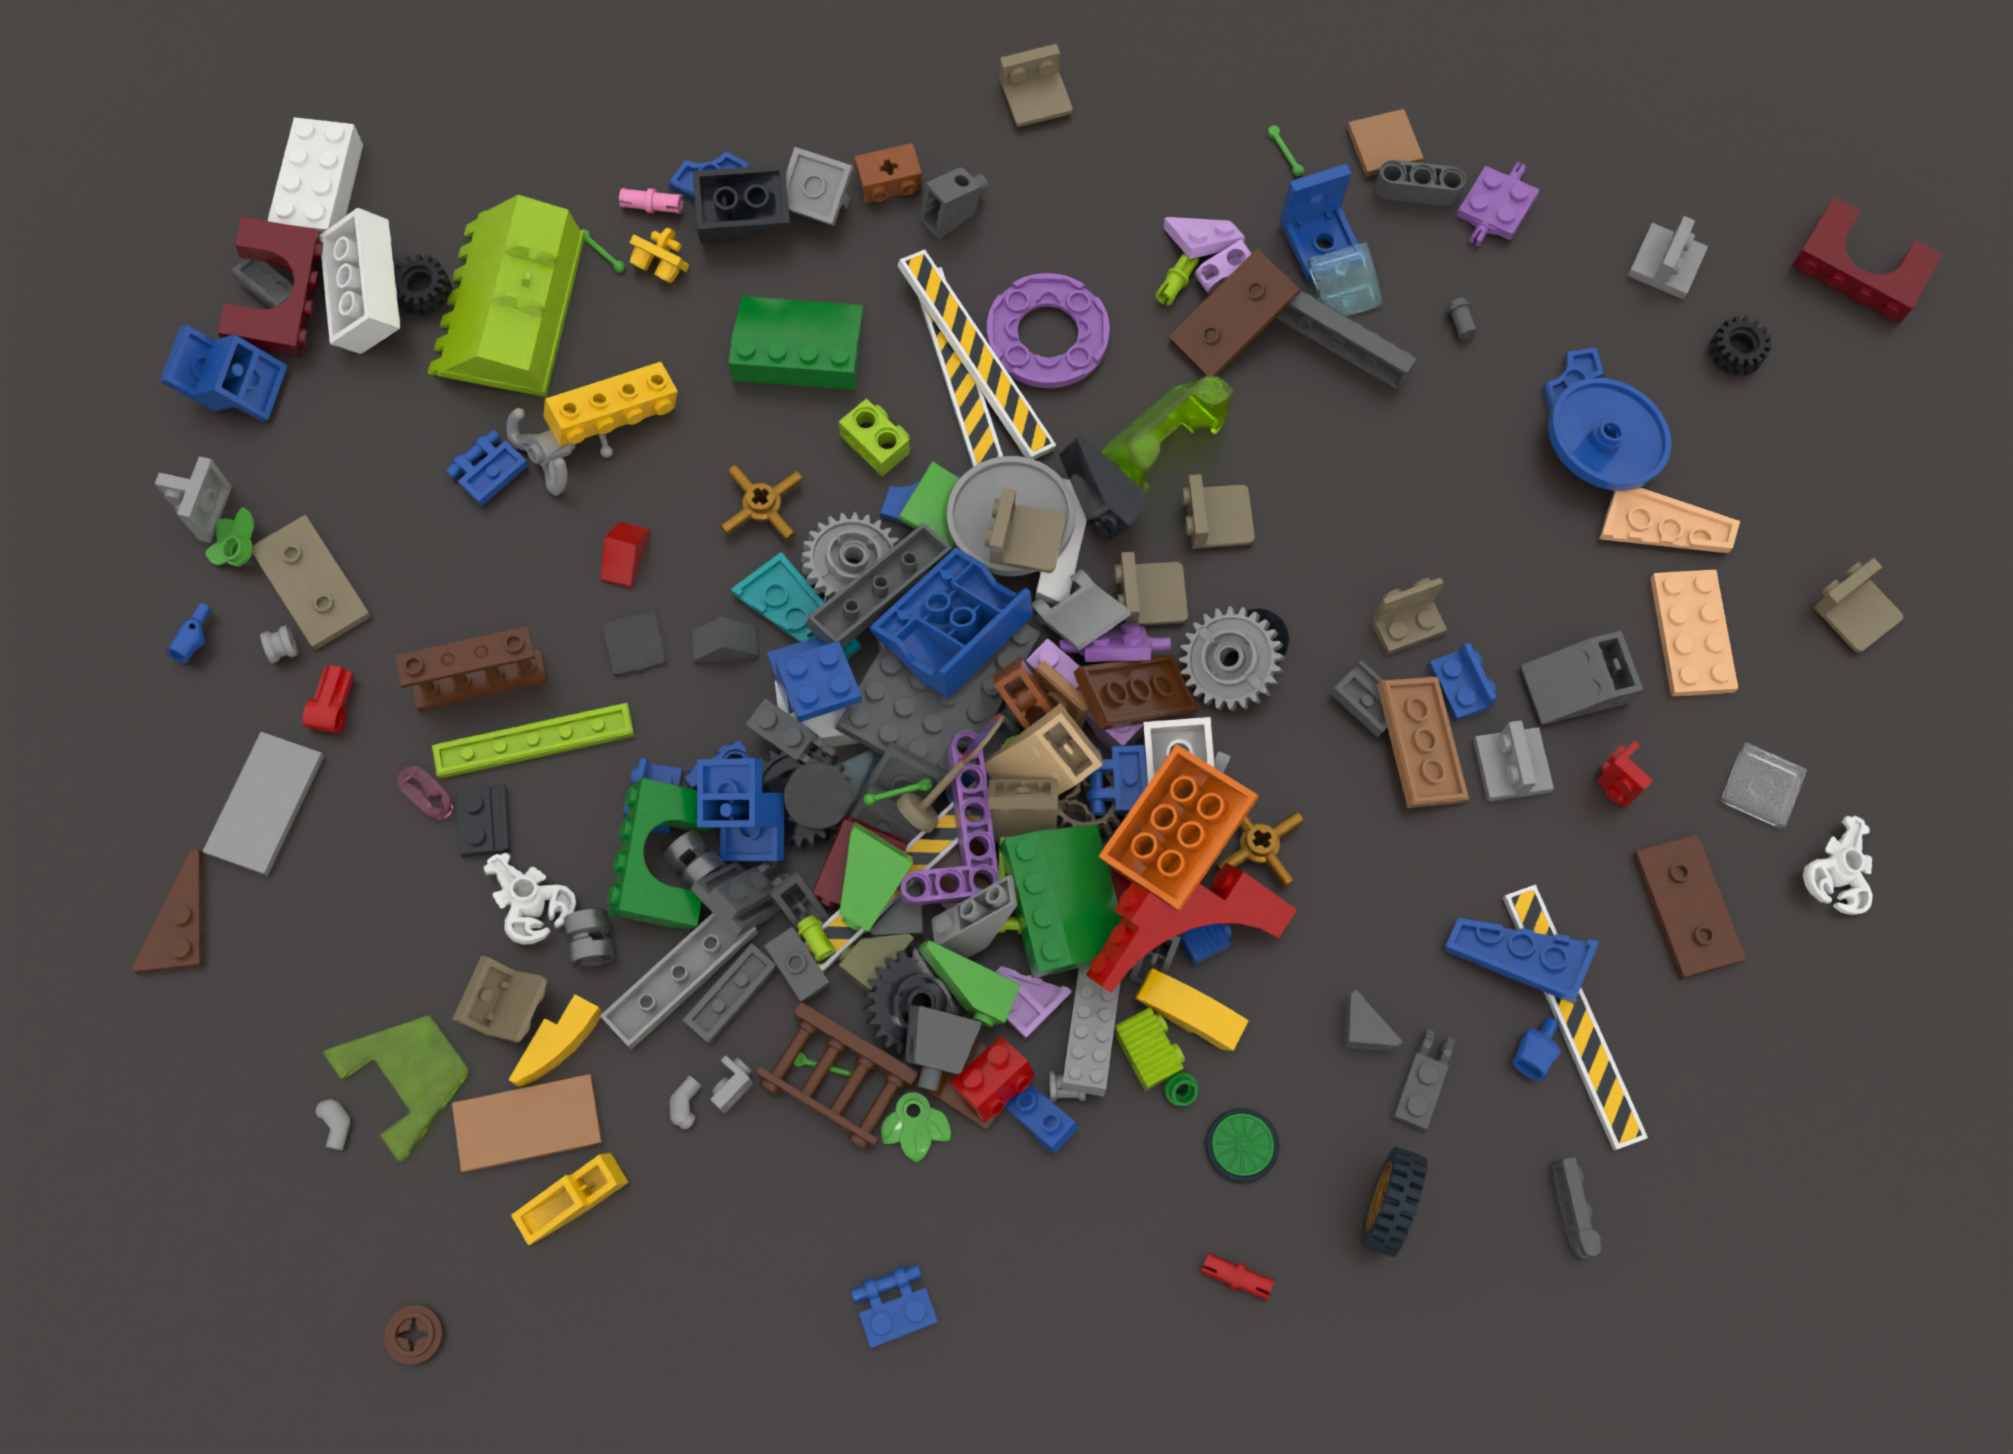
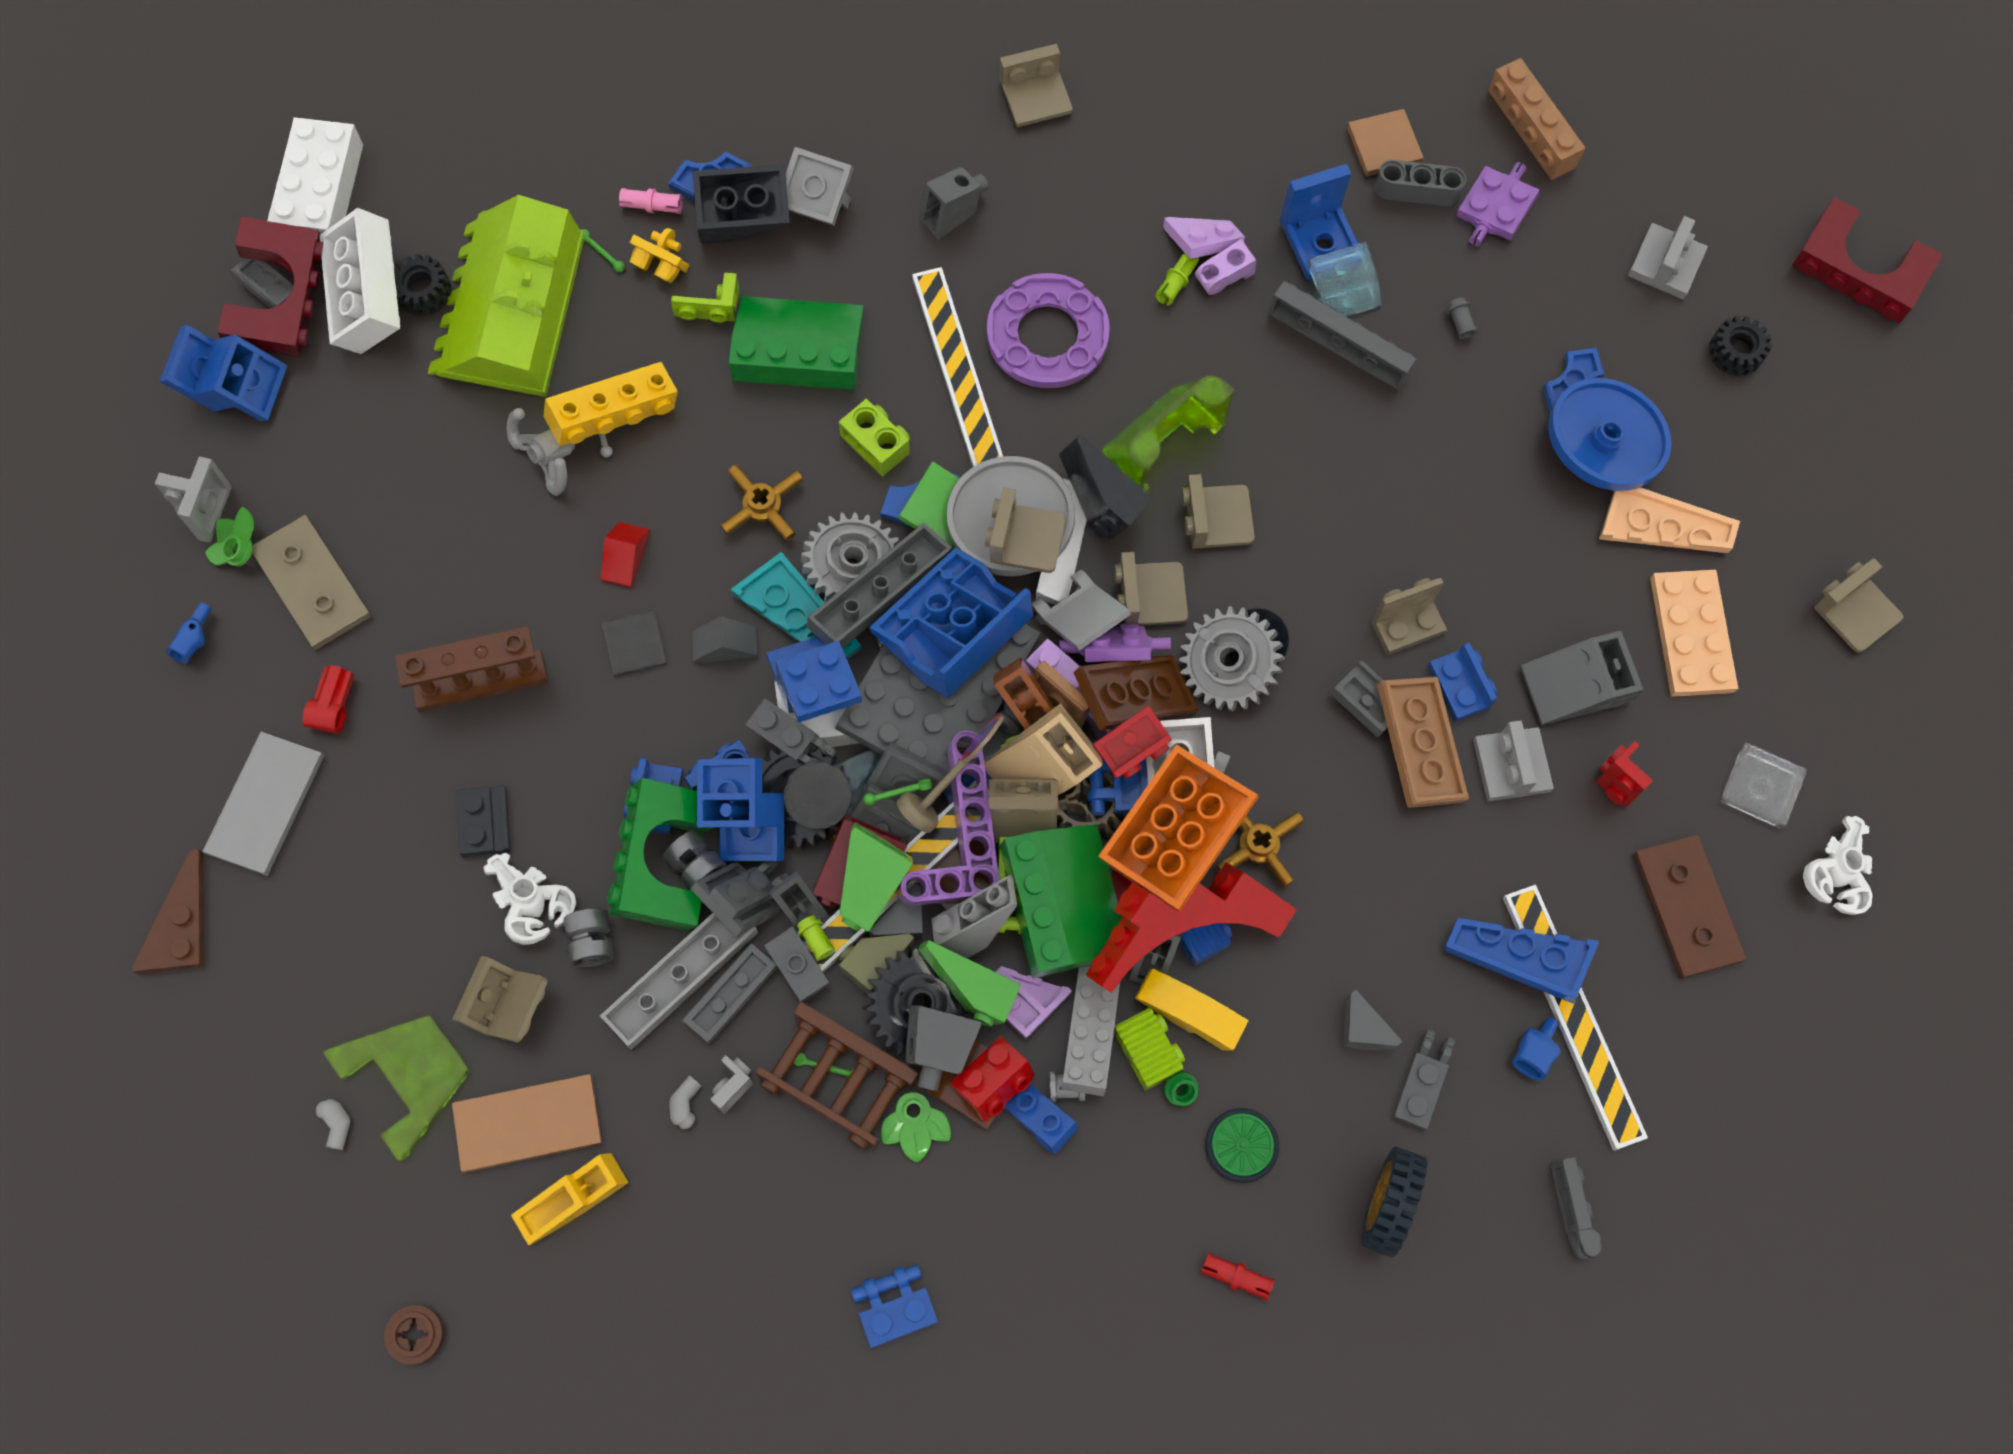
(279, 644): light grey wheel -> none
(419, 798): clear pink beam -> none
(492, 472): blue plate -> none
(532, 740): lime tile -> none
(556, 1041): yellow slope -> none
(717, 310): none -> lime bracket
(888, 173): dark orange brick -> none
(976, 355): tile -> none
(1133, 742): none -> red bracket
(1235, 314): reddish brown plate -> none
(1273, 132): bright green hinge -> none
(1536, 119): none -> medium nougat brick

